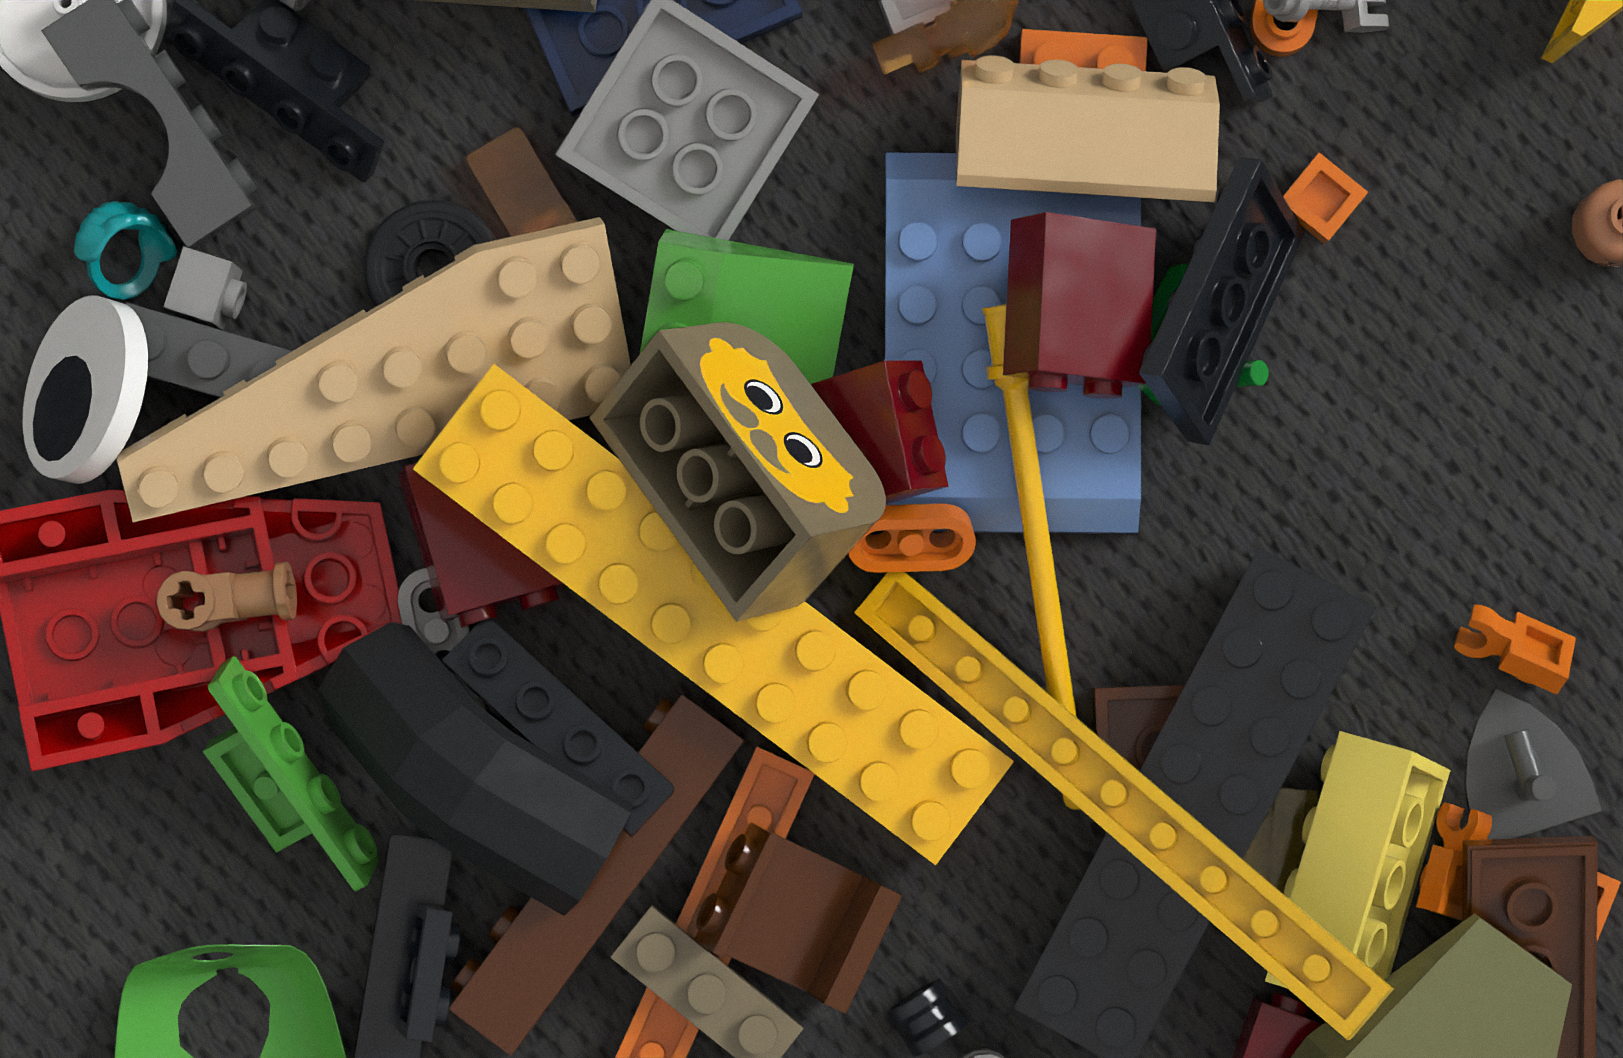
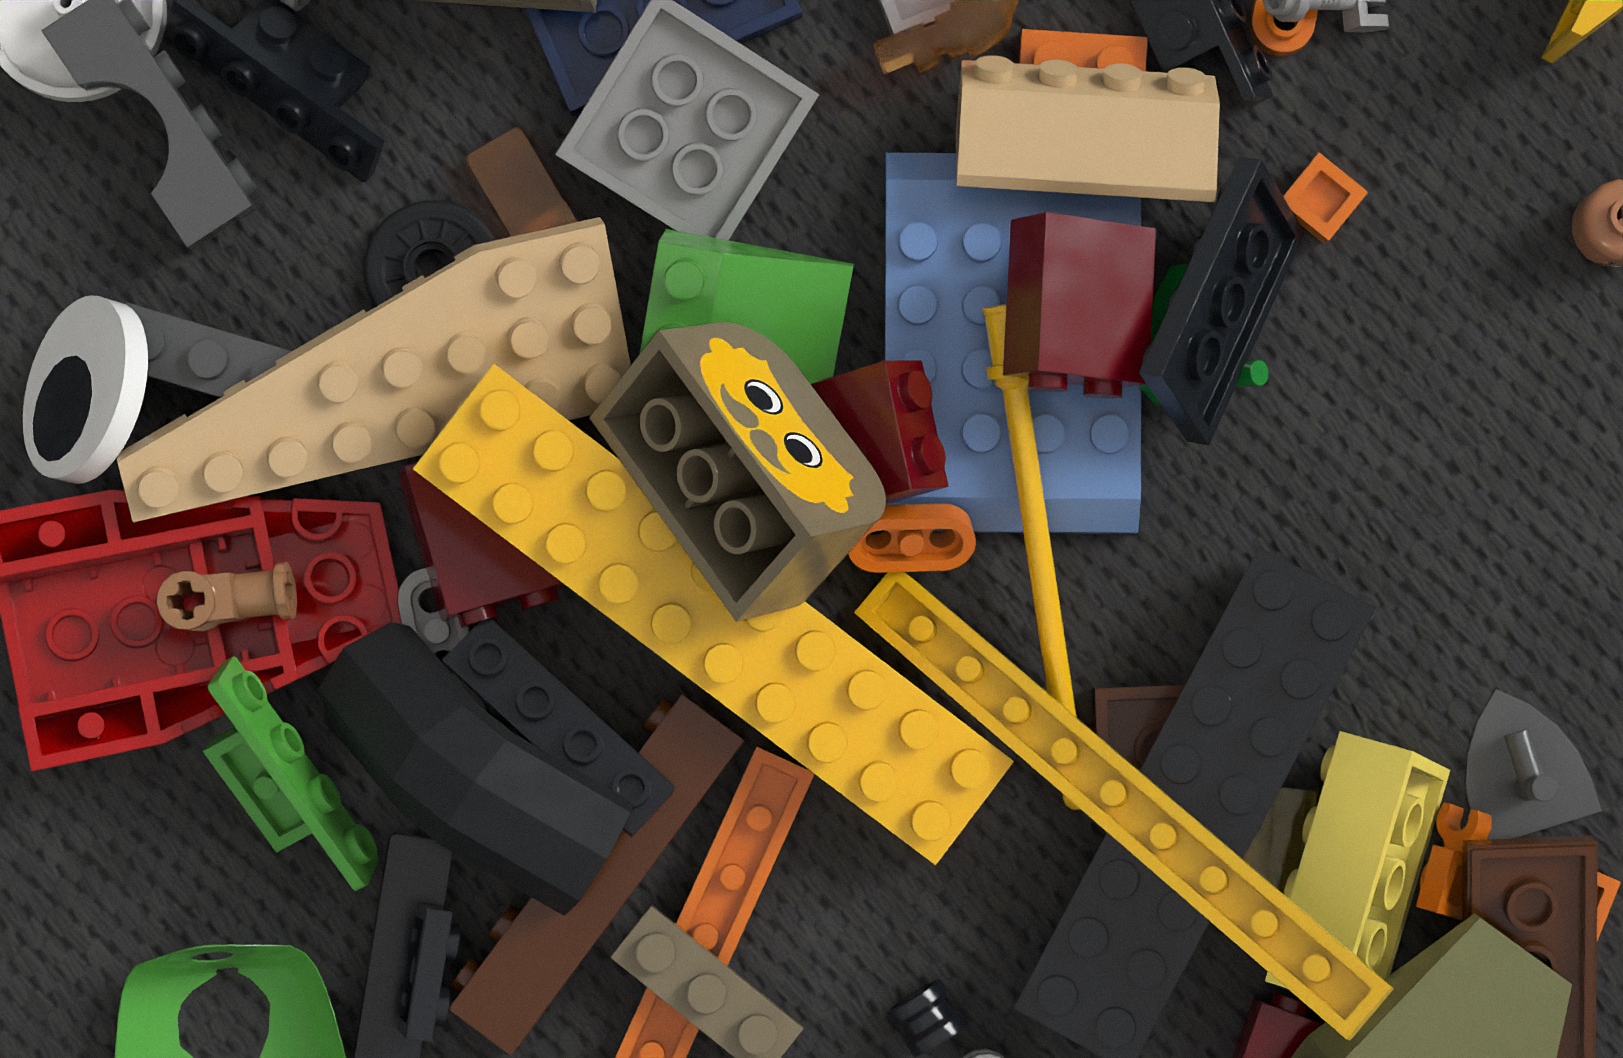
(105, 222): teal piece -> none
(205, 289): light grey plate -> none
(796, 916): reddish brown panel -> none
(1526, 647): orange plate -> none

